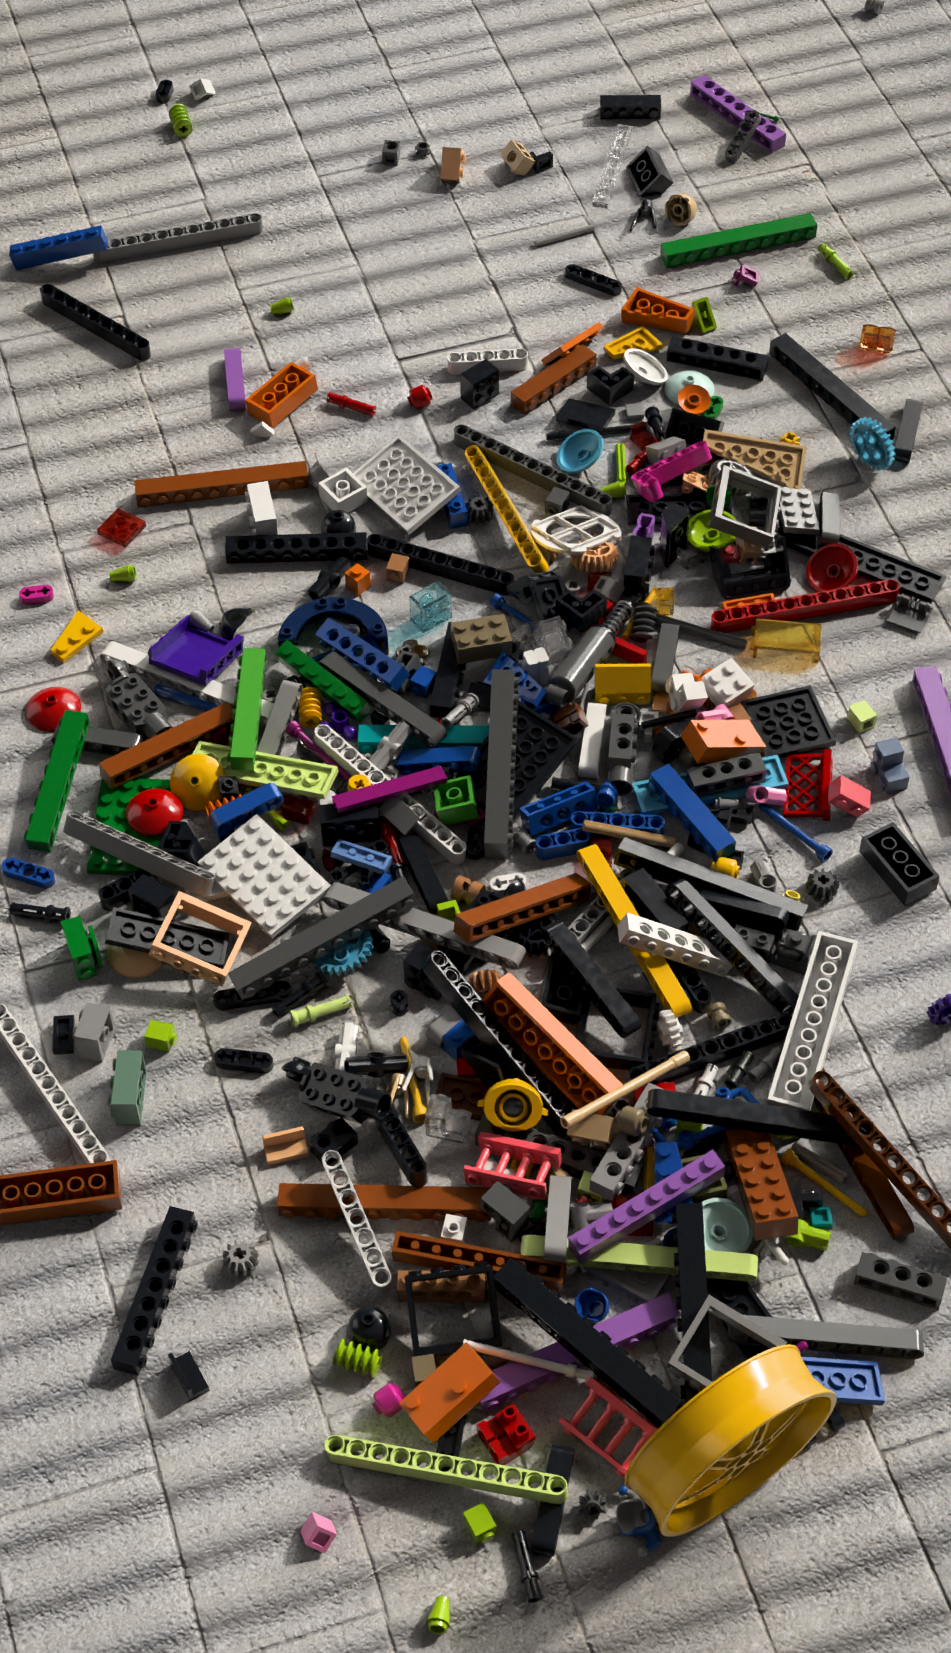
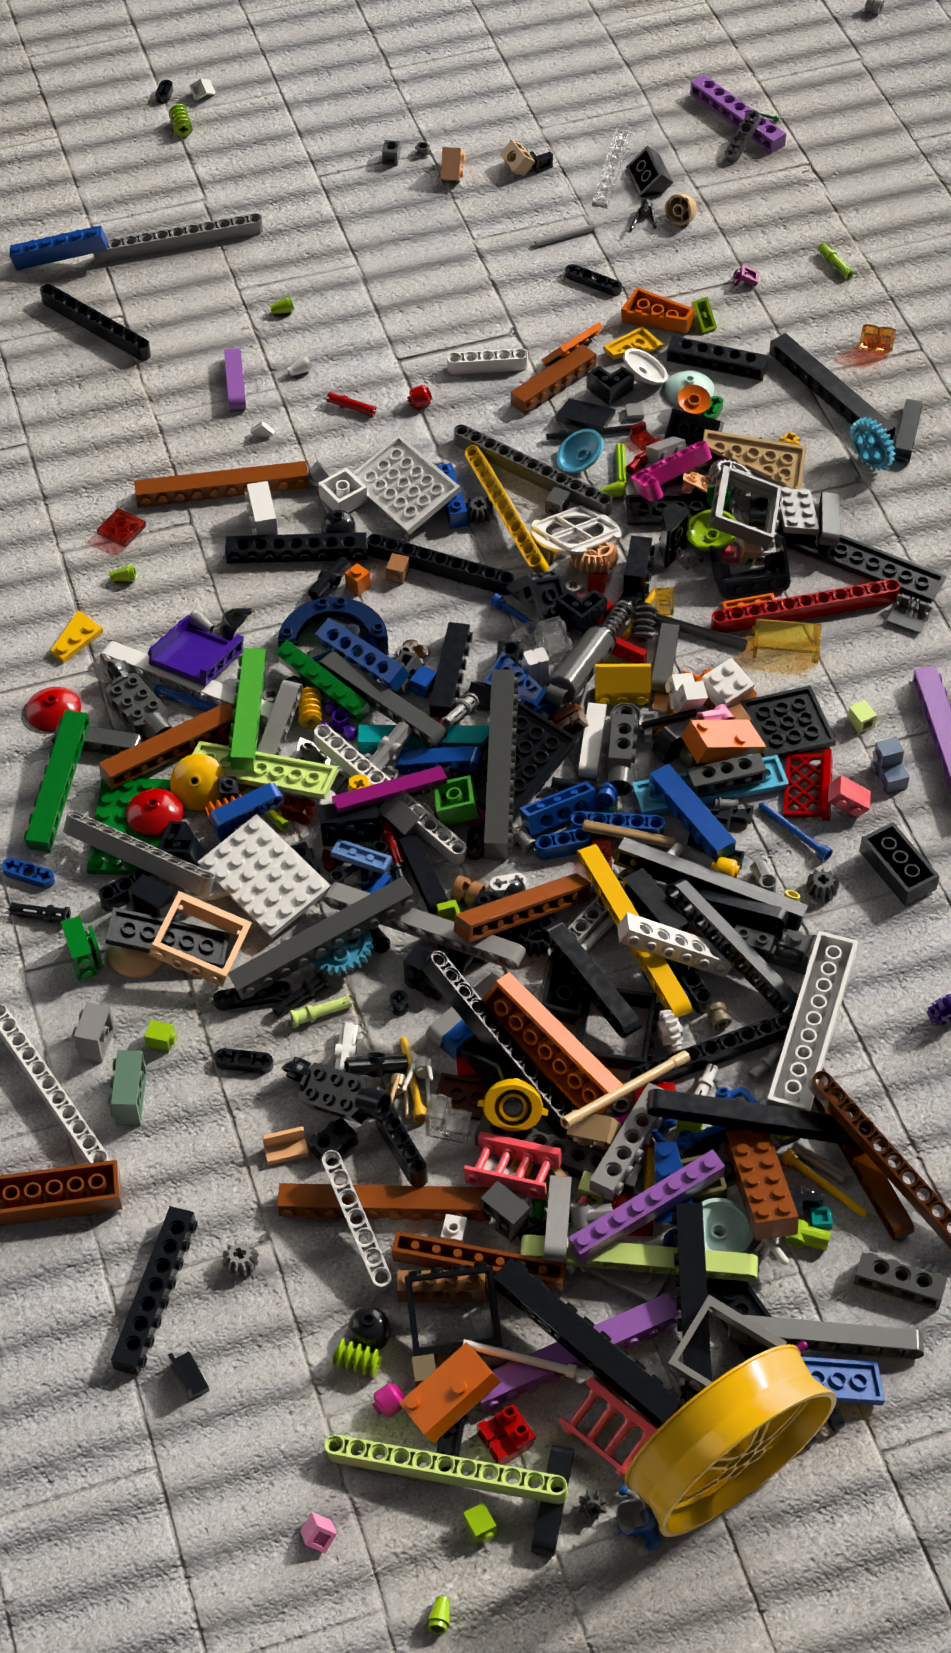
(36, 594): dark pink beam -> none
(62, 1034): black plate -> none
(281, 394): orange brick -> none
(294, 730): magenta piece -> none
(379, 719): black plate -> none
(430, 606): clear light blue brick -> none
(479, 384): black brick -> none
(481, 638): dark tan brick -> none
(483, 981): medium nougat gear -> none
(533, 1590): black pin -> none
(592, 1305): blue hair -> none
(609, 588): light grey brick -> none
(630, 106): black brick -> none
(631, 1121): dark tan head -> none
(645, 526): medium lavender brick -> none
(654, 420): black pin -> none
(738, 240): green brick -> none
(739, 1069): pearl dark grey pin -> none
(766, 795): bright pink piece -> none
(826, 562): red dish -> none

